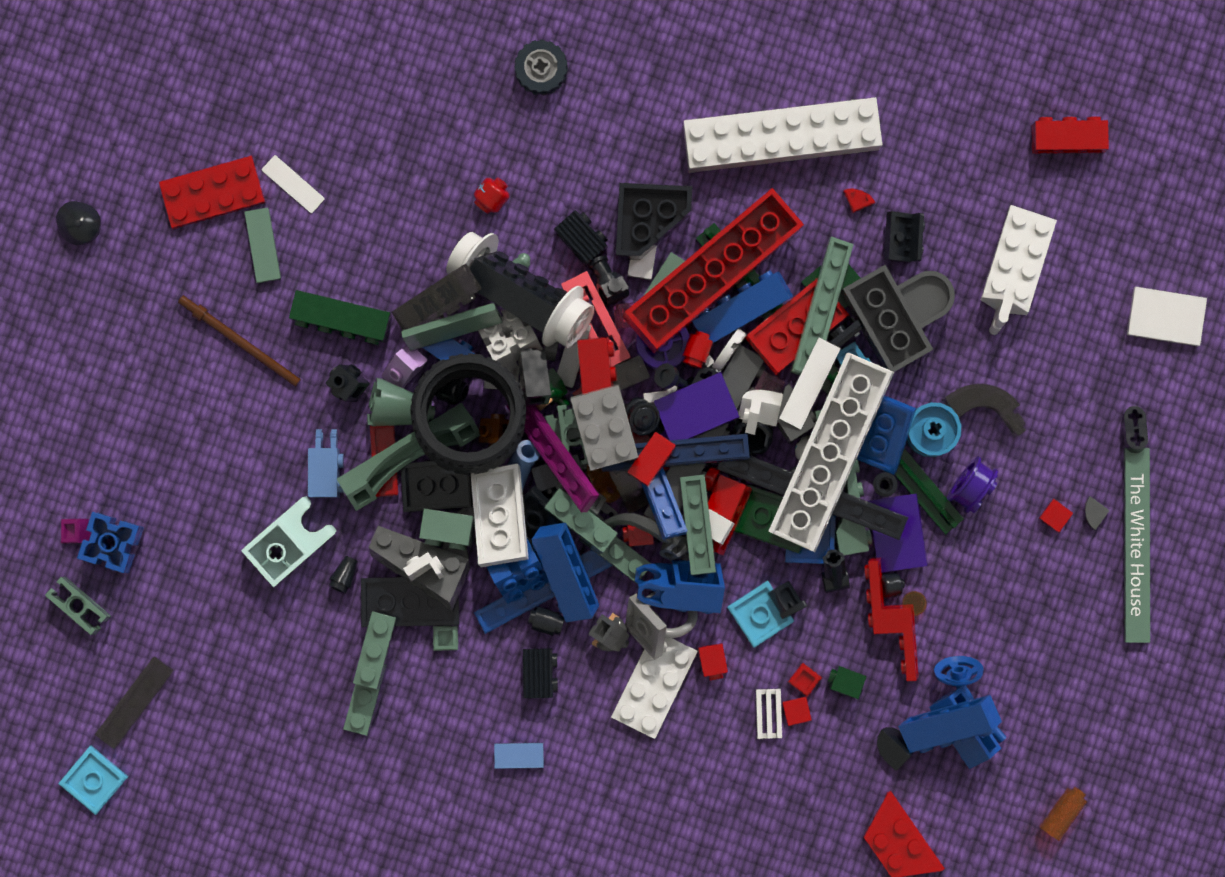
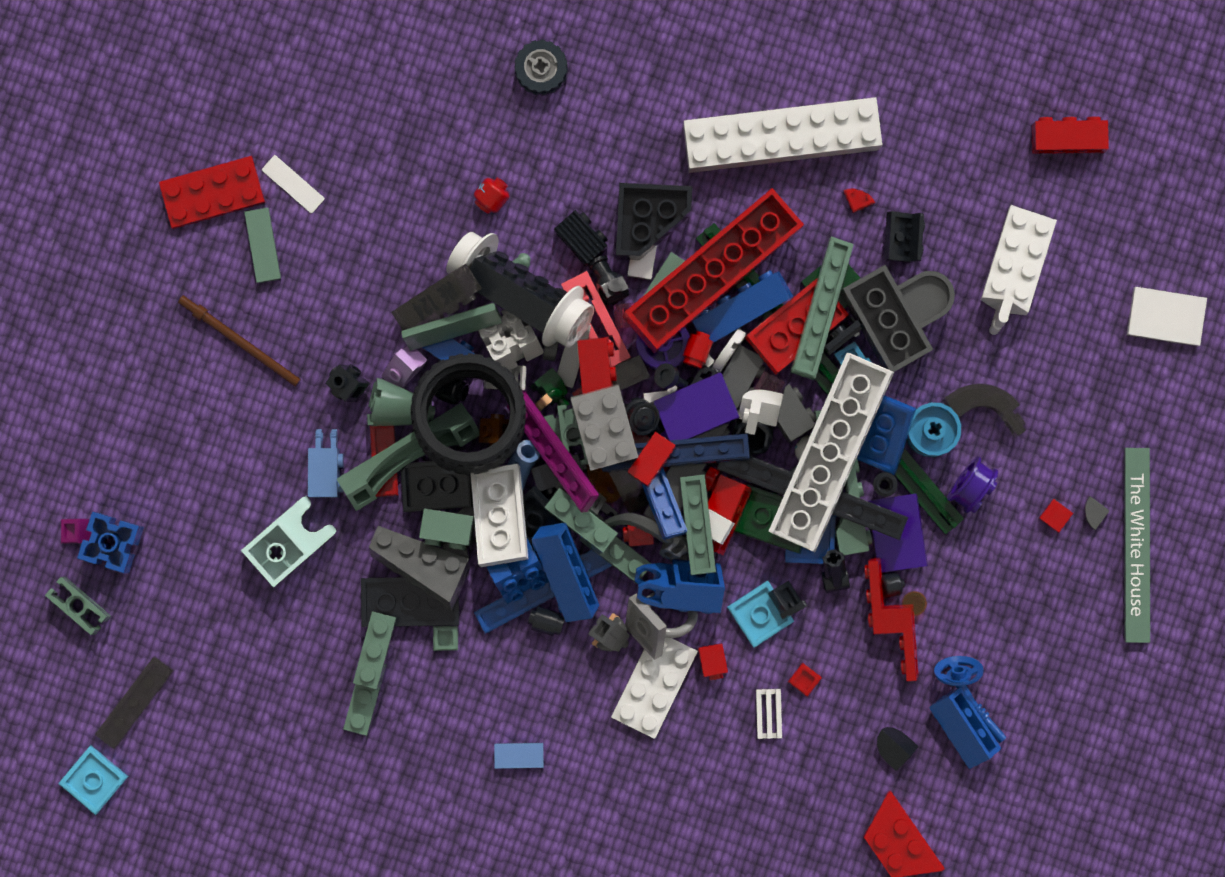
(78, 223): black hat -> none
(340, 316): dark green brick -> none
(344, 574): black cone -> none
(417, 566): white bracket -> none
(534, 376): black brick -> none
(538, 673): black brick -> none
(796, 711): red tile -> none
(809, 383): white sticker -> none
(846, 681): dark green brick -> none
(950, 724): blue brick -> none
(1064, 813): clear orange brick -> none
(1140, 429): black beam -> none

